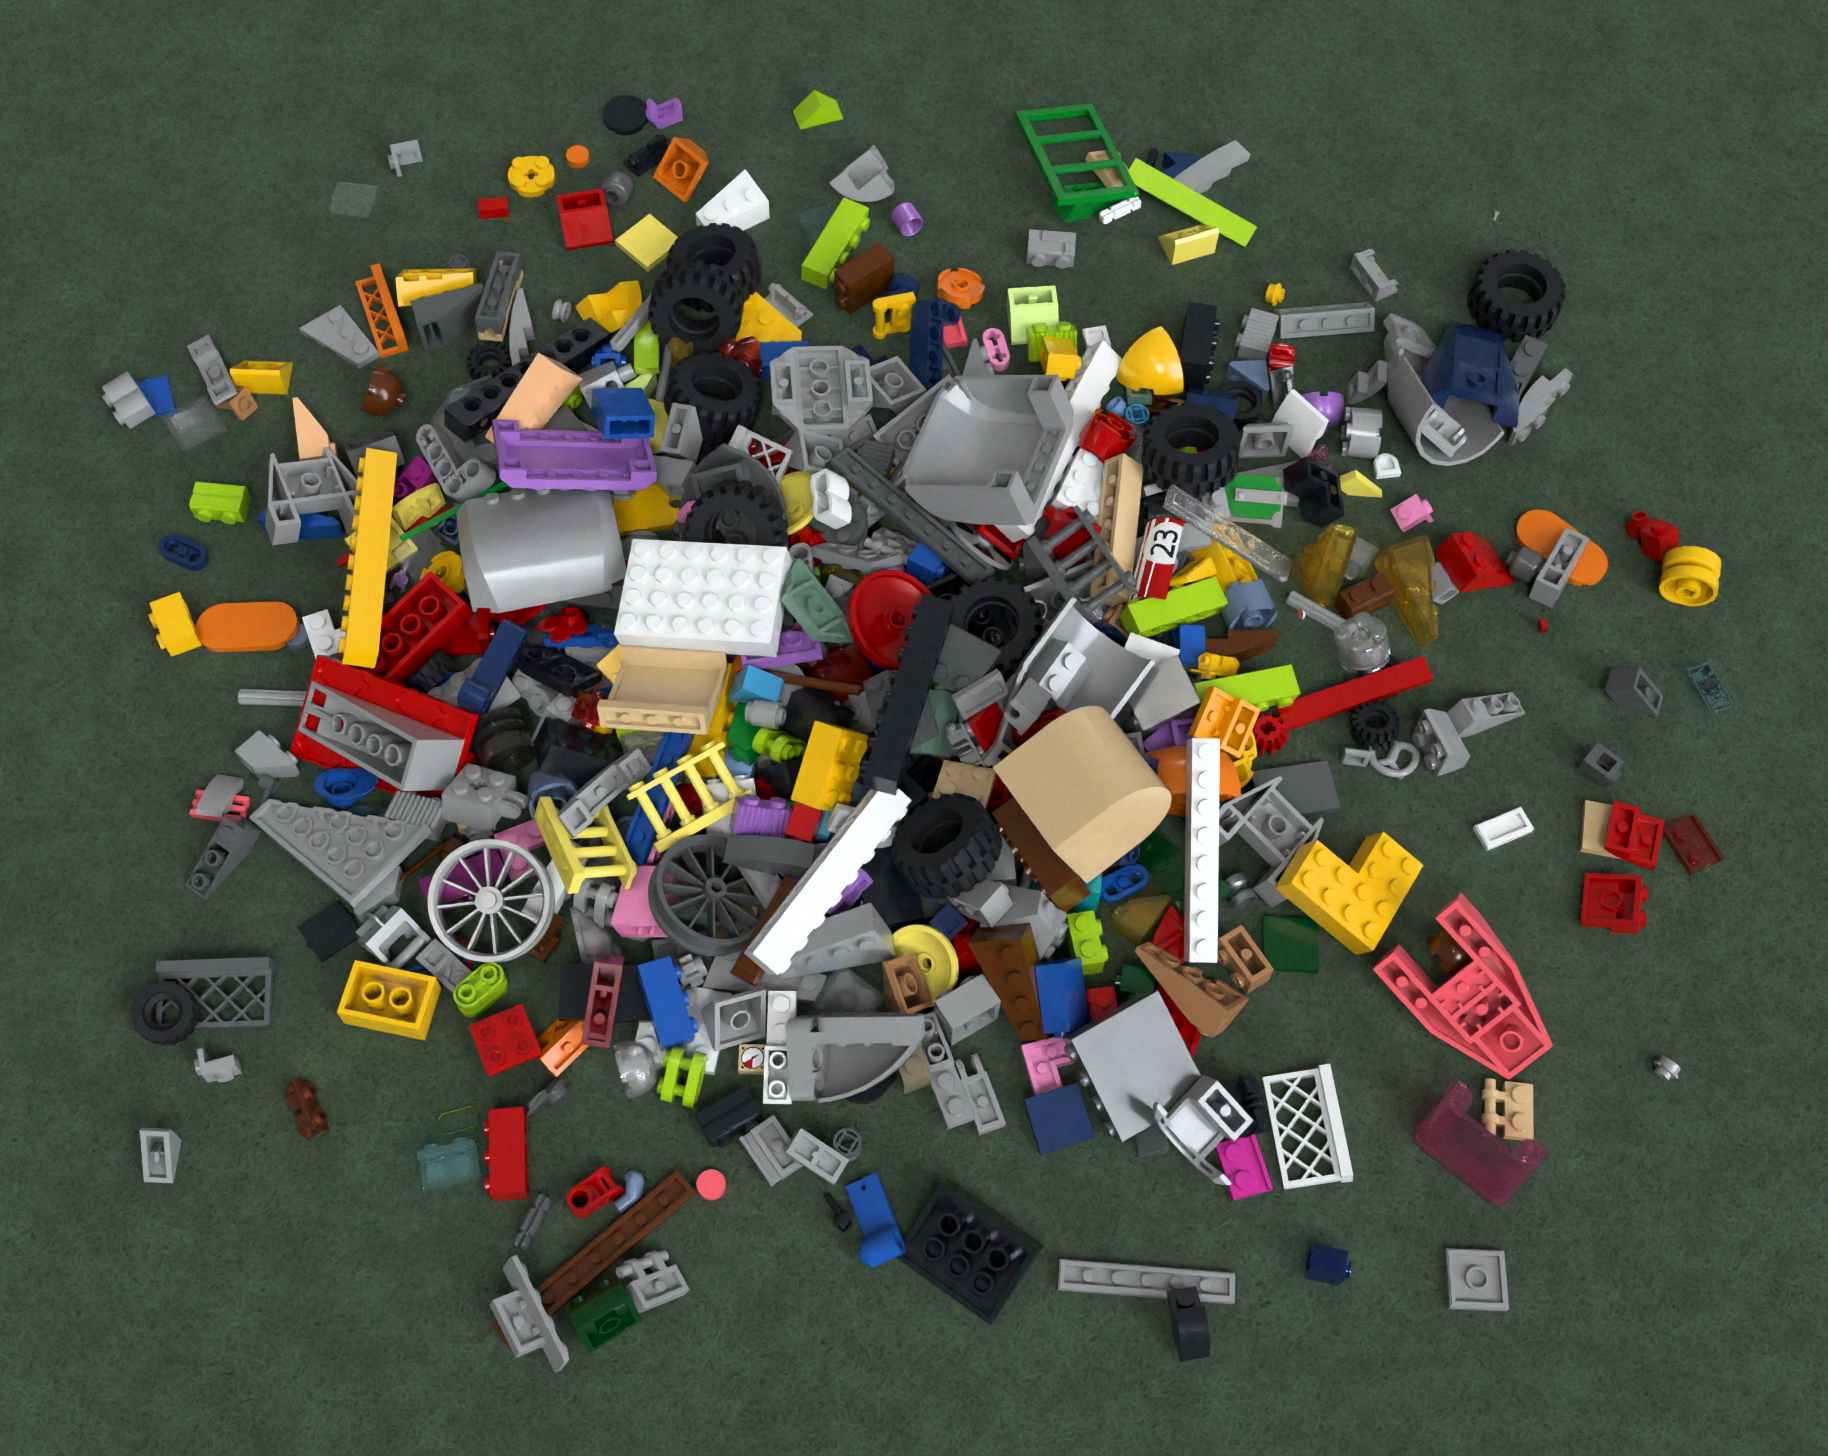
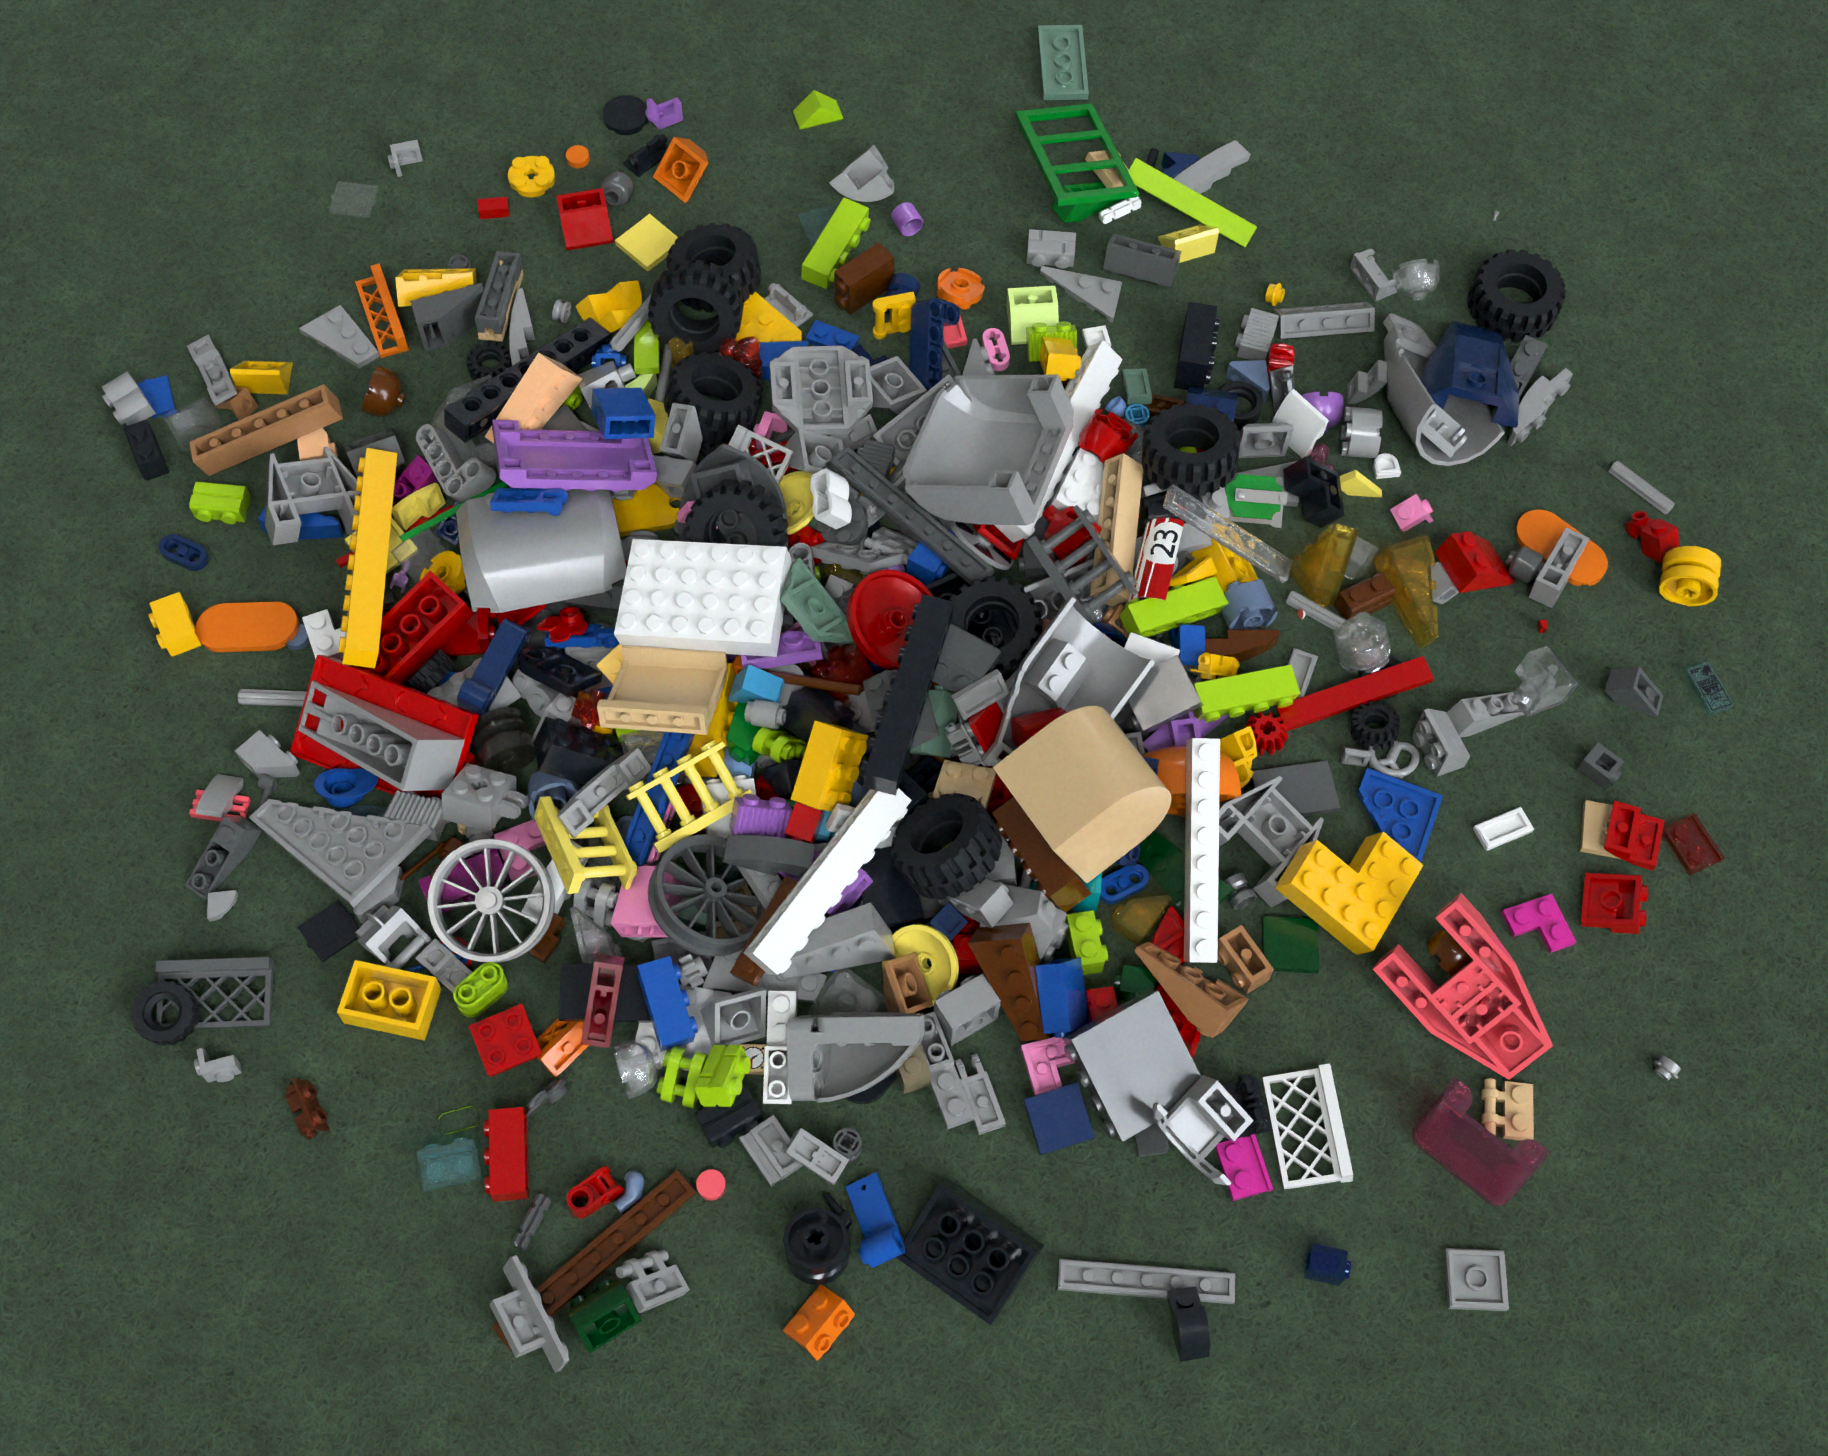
(146, 450): none -> black brick
(159, 1154): light grey slope -> none
(220, 903): none -> light grey tile
(266, 430): none -> medium nougat brick
(529, 500): none -> blue plate
(722, 1075): none -> lime brick
(737, 204): white wedge -> none
(769, 423): none -> bright pink bracket
(816, 1246): none -> black wheel
(819, 1321): none -> orange bracket
(827, 335): none -> blue plate
(1029, 703): light grey hinge -> none
(1062, 62): none -> sand green plate
(1094, 291): none -> light grey wing
(1142, 260): none -> dark grey brick
(1152, 364): yellow brick -> none
(1225, 719): light orange brick -> none
(1303, 666): none -> light grey tile
(1400, 810): none -> blue plate
(1416, 278): none -> clear cylinder
(1544, 682): none -> clear brick
(1545, 917): none -> dark pink plate
(1641, 487): none -> light grey axle

